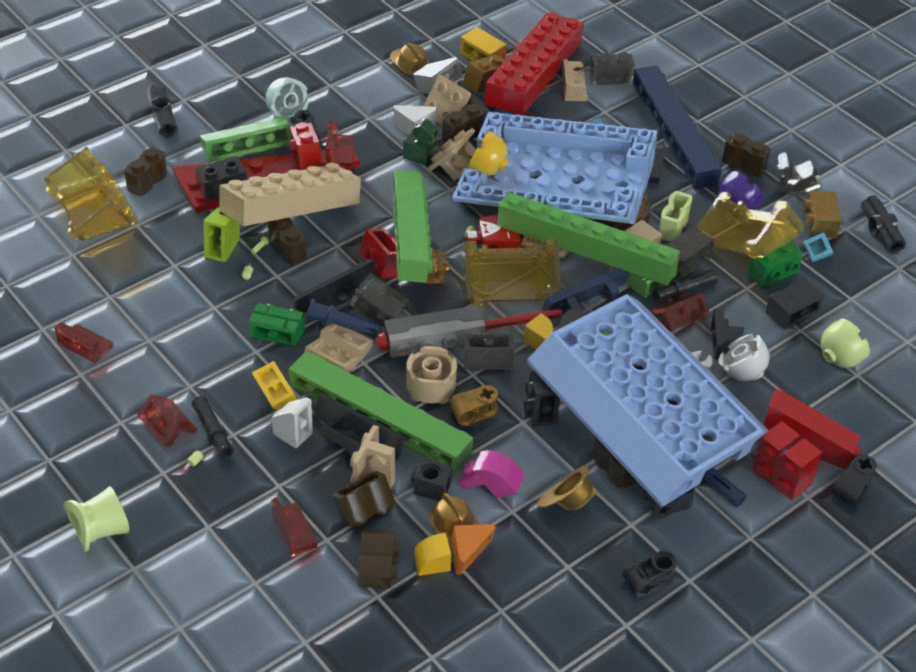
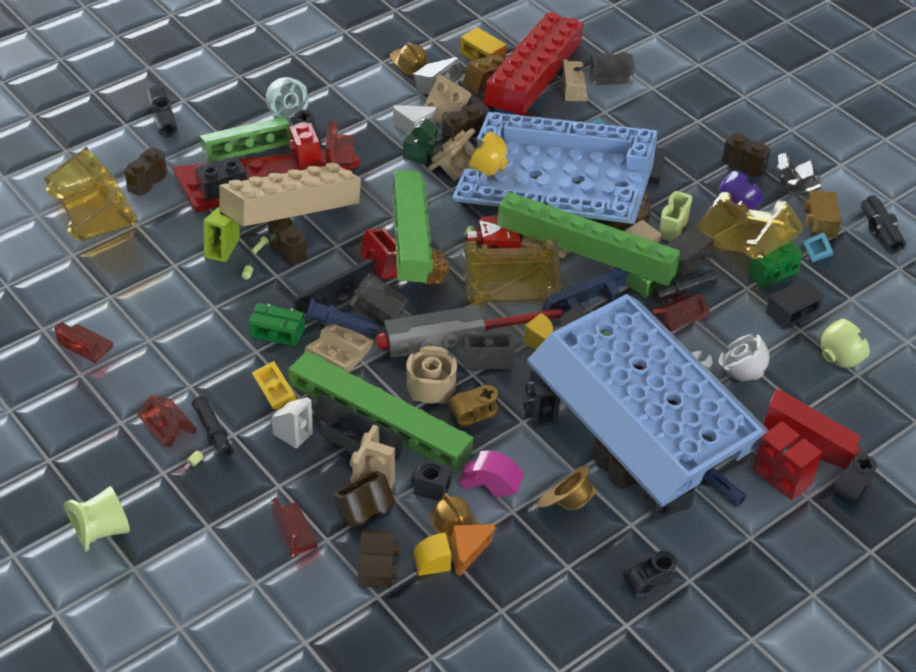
(676, 127): dark blue brick -> none
(722, 333): black slope -> none

